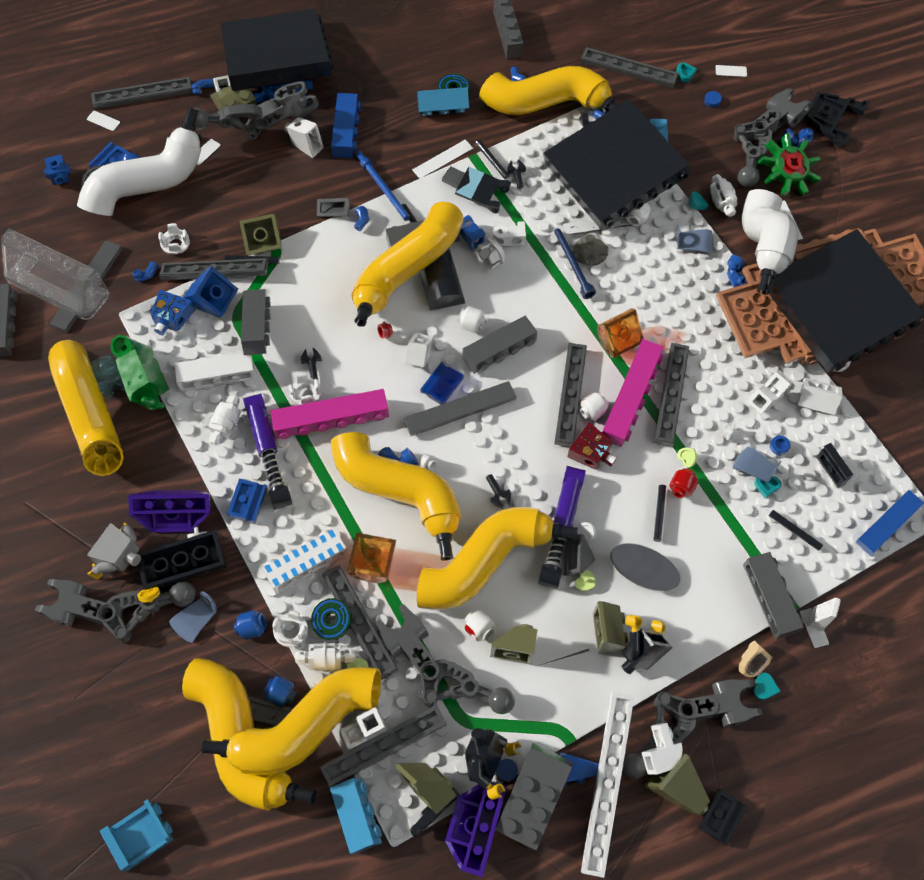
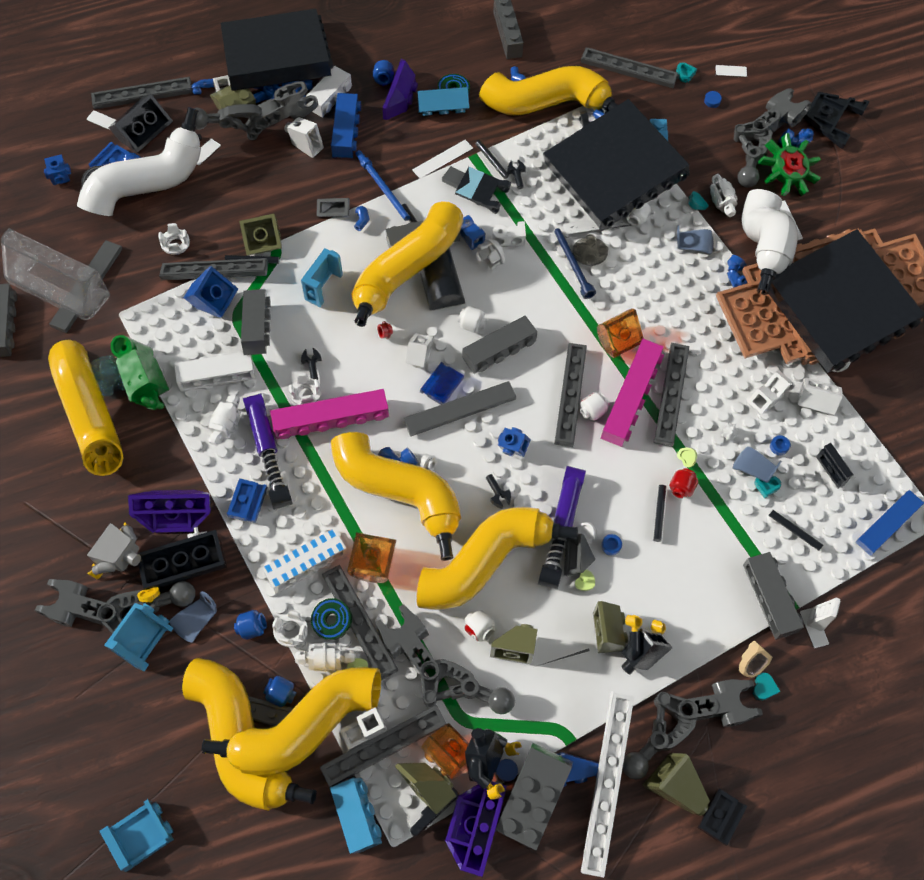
(138, 635): none -> dark azure panel
(141, 123): none -> black slope
(147, 274): blue arm -> none
(170, 312): blue torso -> none
(323, 267): none -> dark azure panel
(327, 90): none -> white brick
(383, 72): none -> blue head
(400, 92): none -> dark purple wedge
(447, 750): none -> clear orange brick
(513, 442): none -> blue brick
(592, 448): dark red torso -> none
(611, 544): none -> blue tile
(645, 567): black shield -> none
(666, 754): white brick -> none

